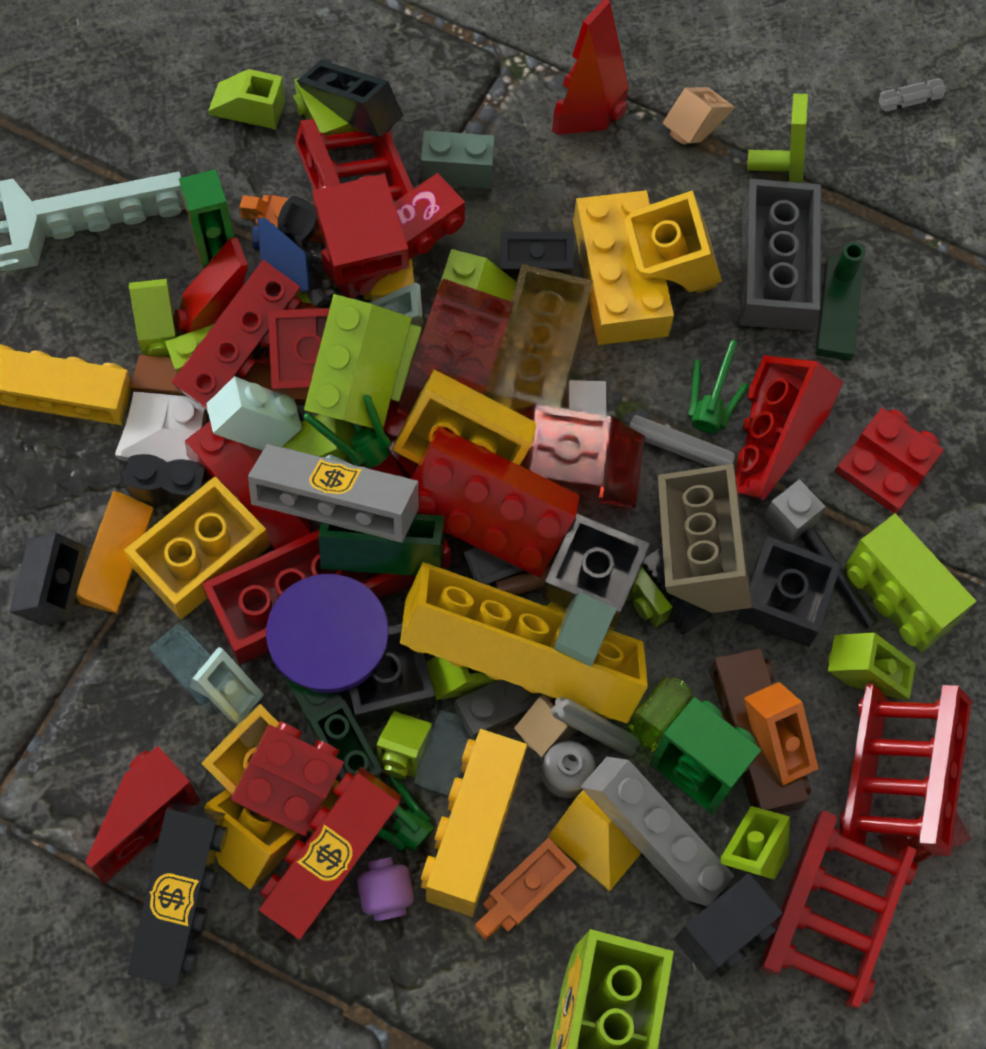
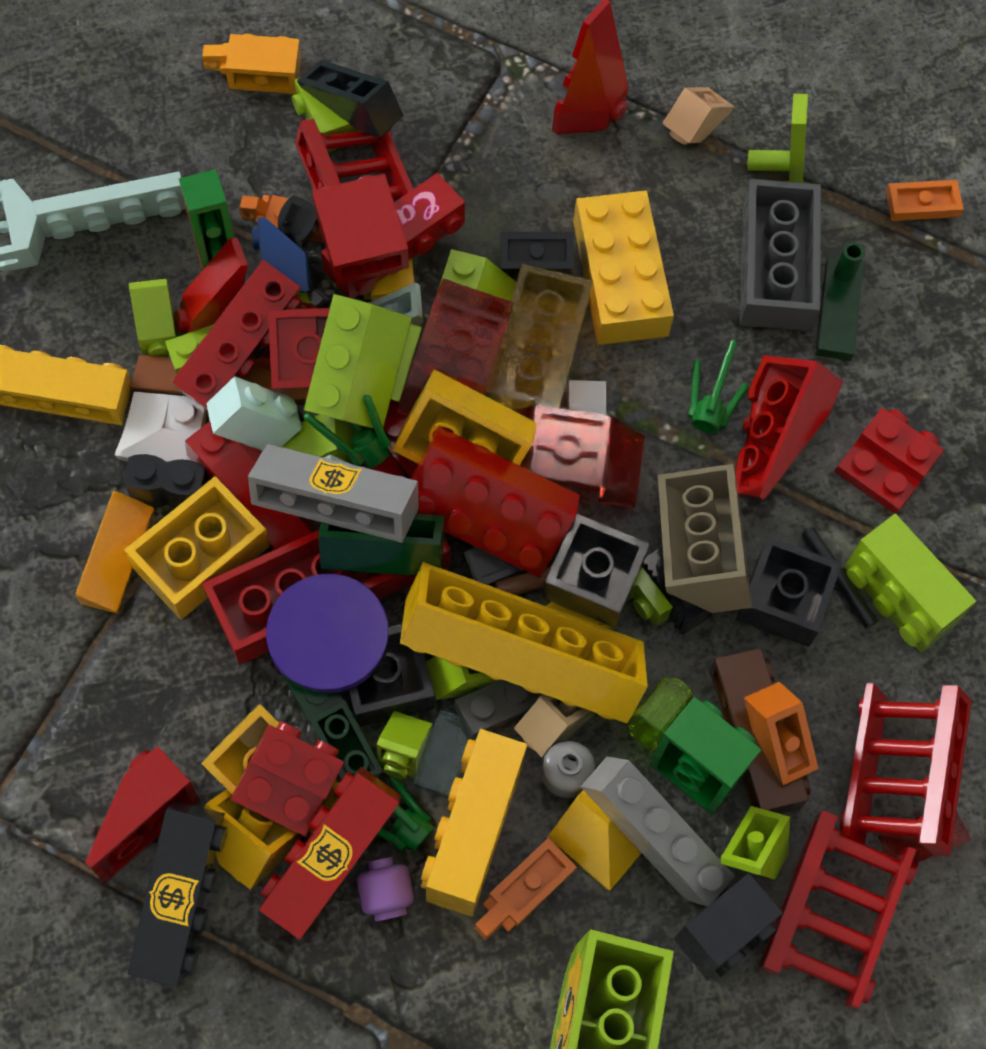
(48, 579): black brick -> none
(181, 657): clear light blue tile -> none
(226, 686): light aqua slope -> none
(250, 98): lime slope -> none
(256, 62): none -> light orange hinge
(458, 158): sand green brick -> none
(584, 628): sand green slope -> none
(595, 726): light grey axle -> none
(674, 243): yellow hips -> none
(681, 443): light grey axle -> none
(794, 512): light grey brick -> none
(871, 659): lime slope -> none
(912, 94): light grey axle -> none
(924, 200): none -> orange plate

